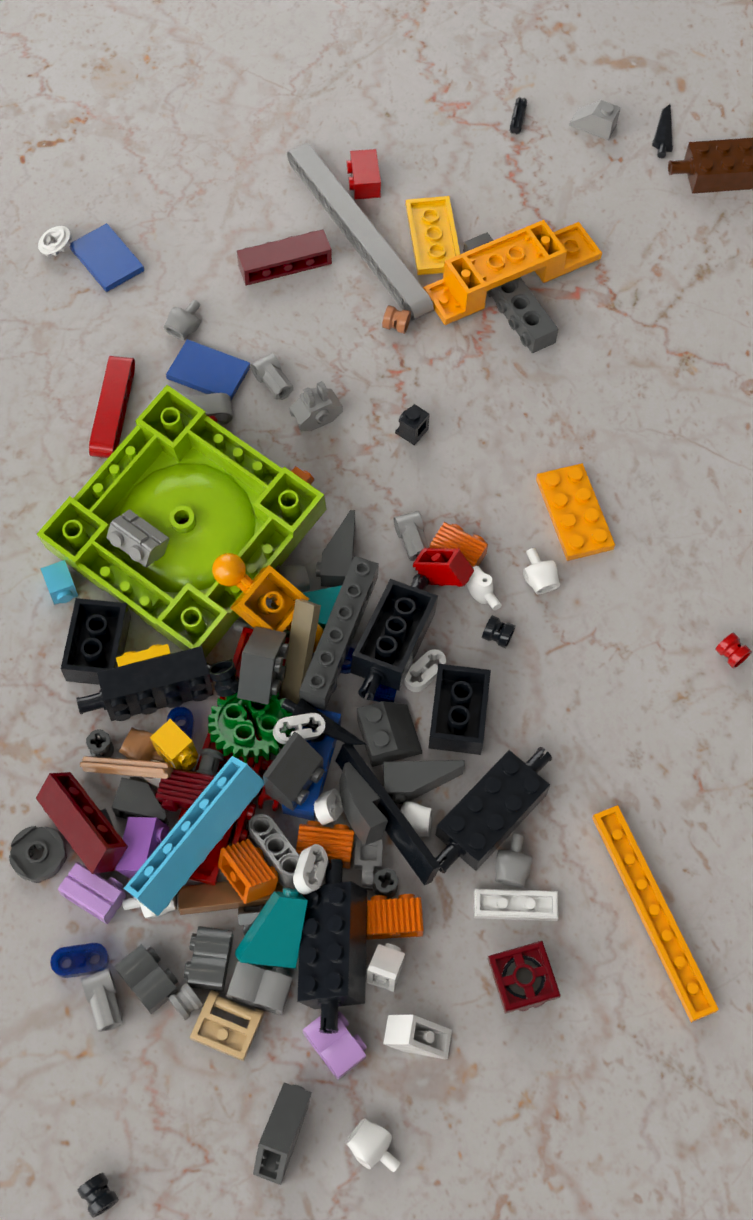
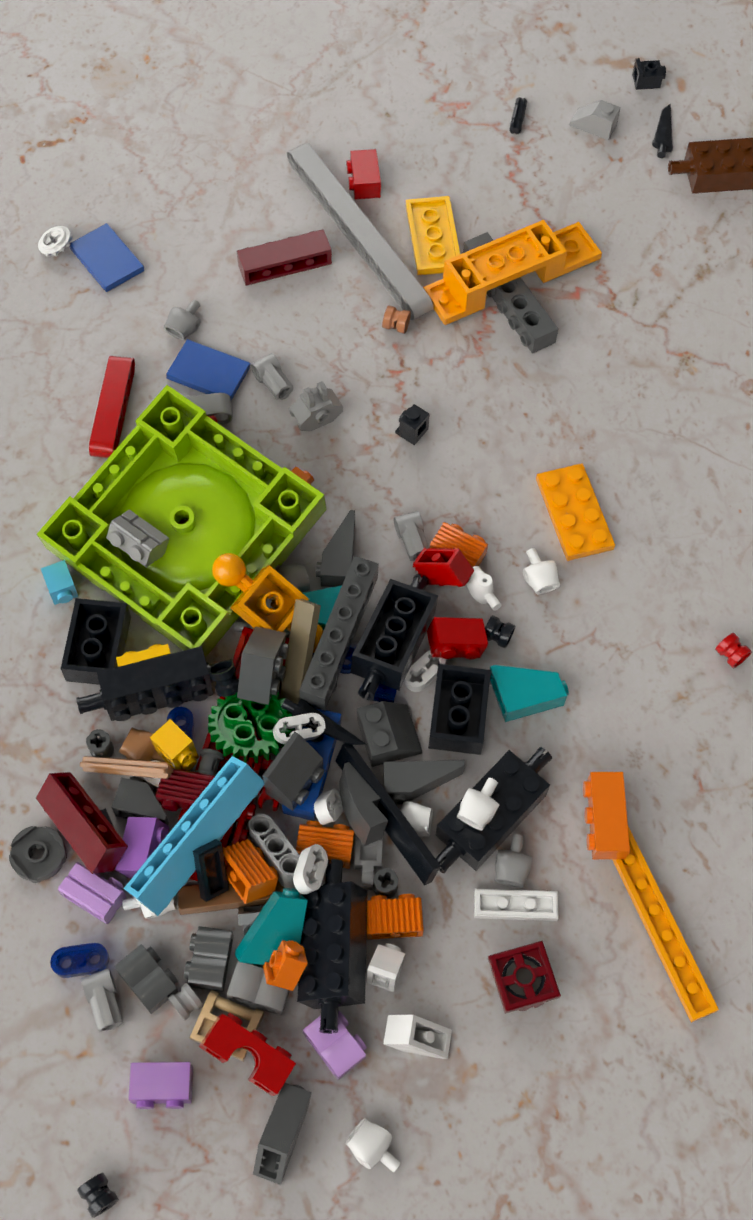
(160, 1084): none -> medium lavender brick
(211, 870): none -> black tile
(271, 1063): none -> red arch
(285, 965): none -> orange brick
(457, 637): none -> red brick
(478, 807): none -> white piece
(526, 691): none -> teal slope
(606, 815): none -> orange brick
(648, 74): none -> black brick

